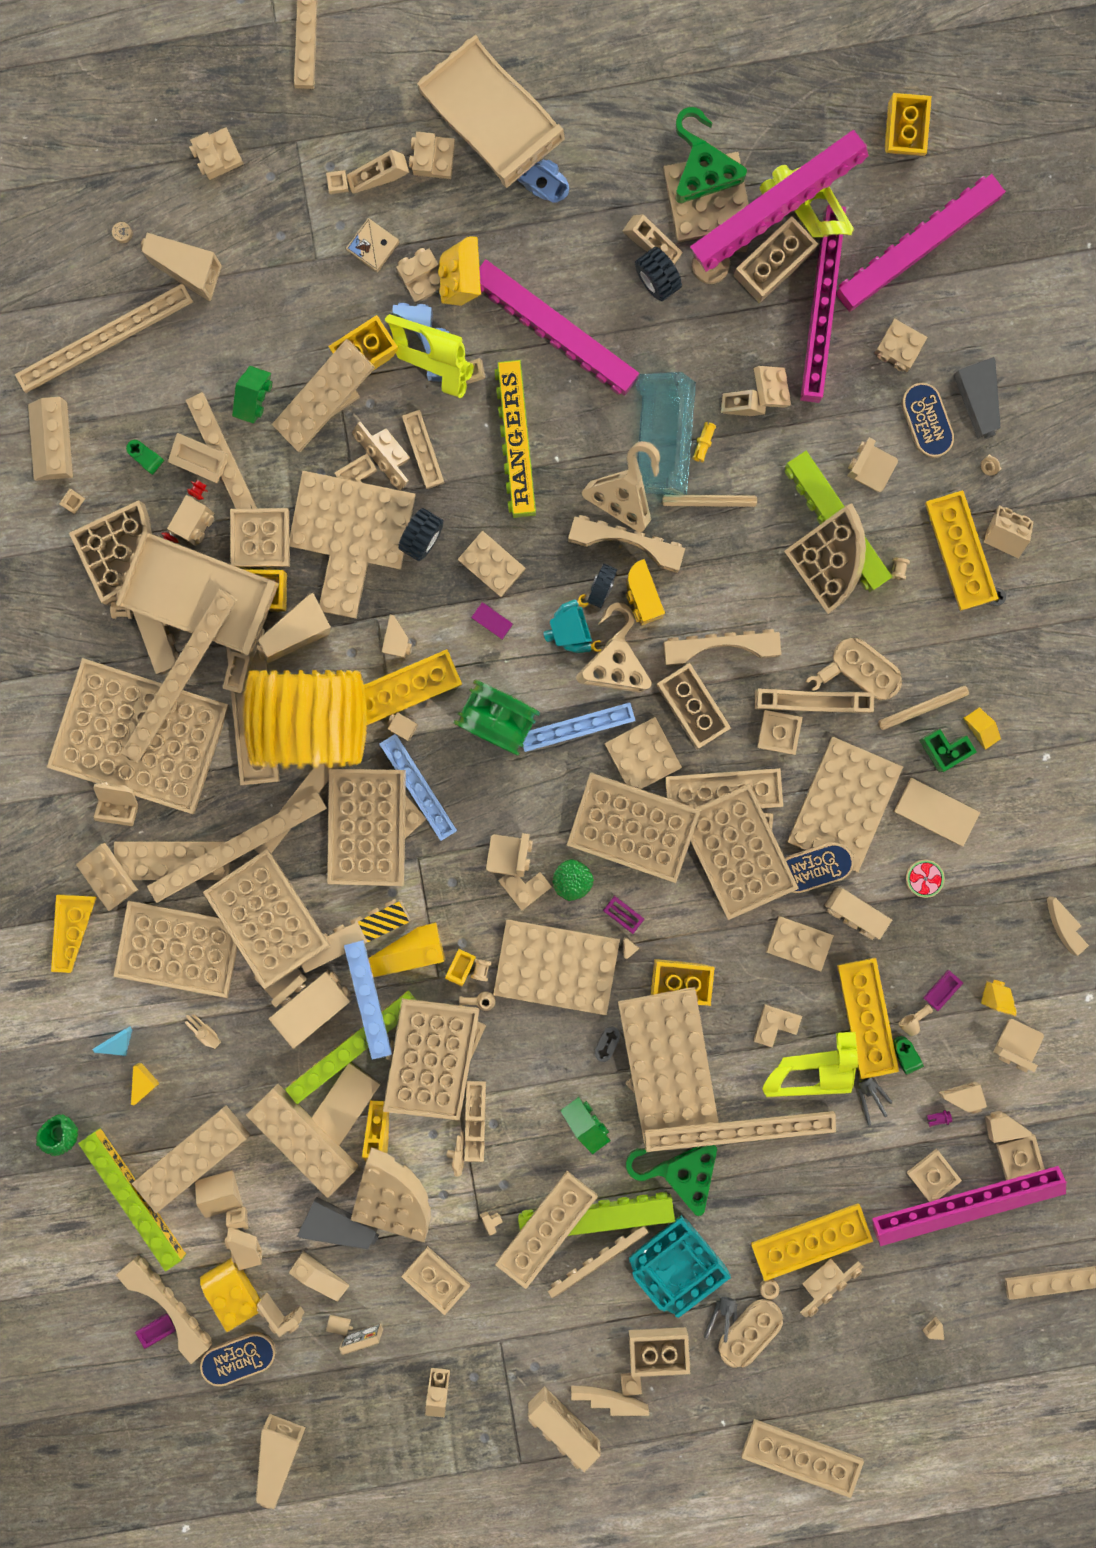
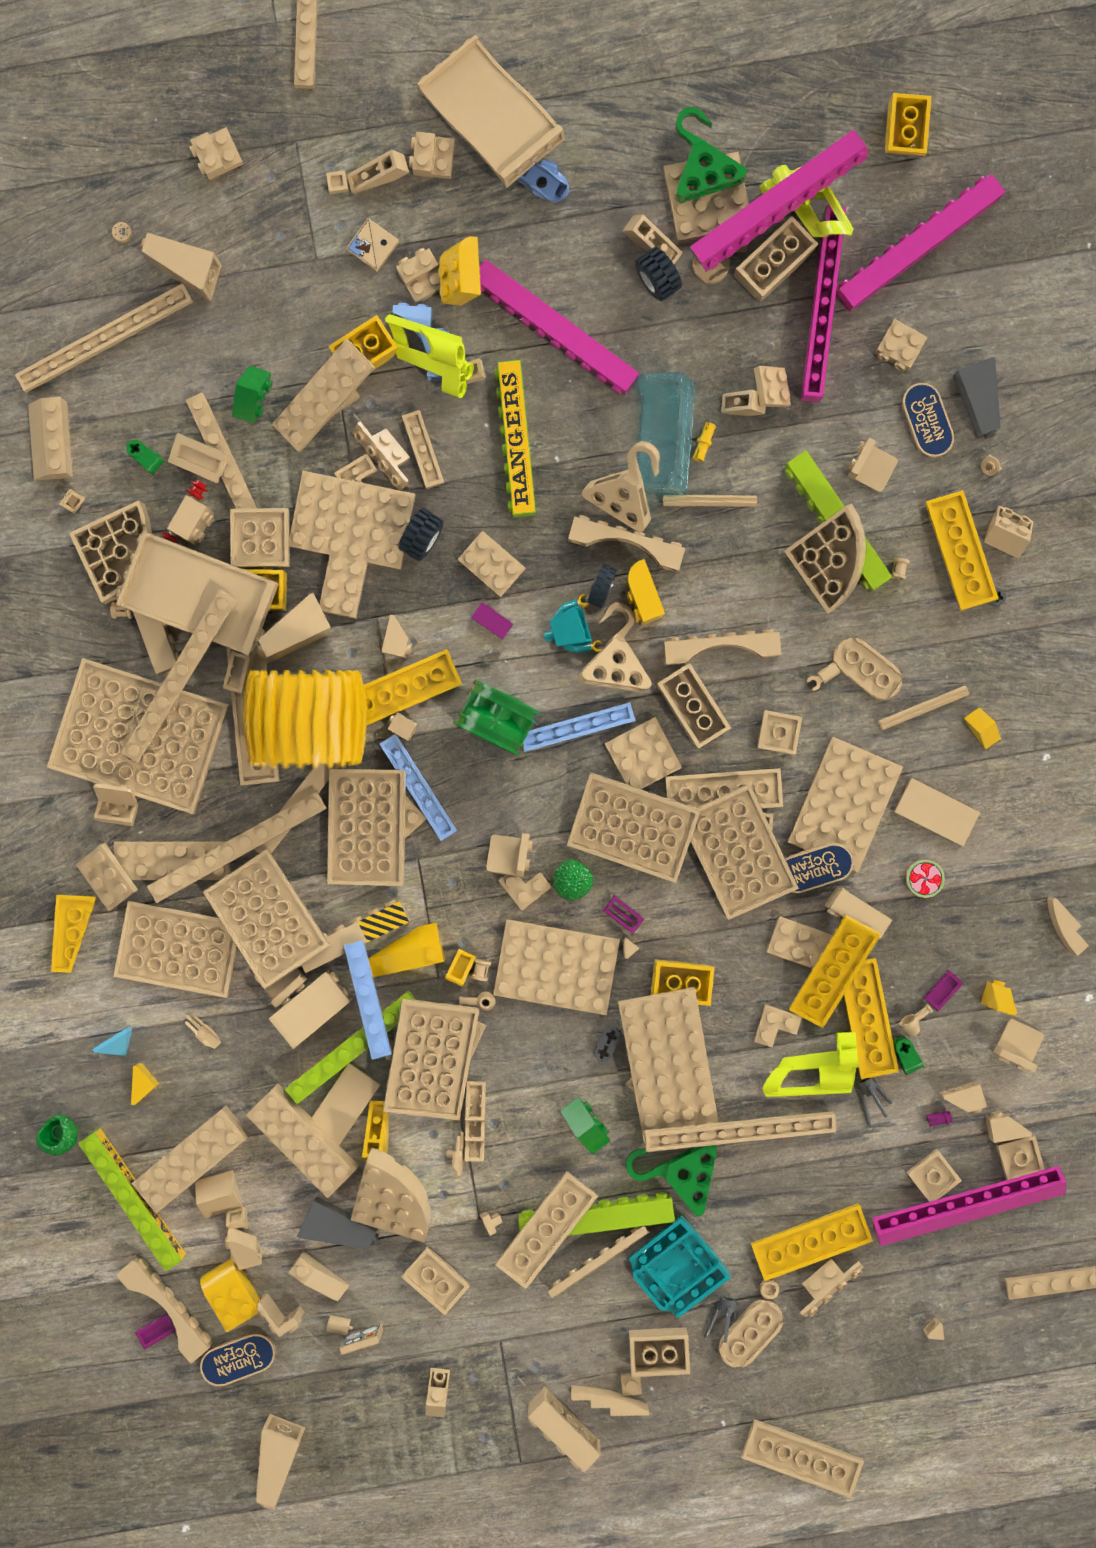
(814, 701): tan arch -> none
(834, 971): none -> yellow plate
(944, 754): green brick -> none

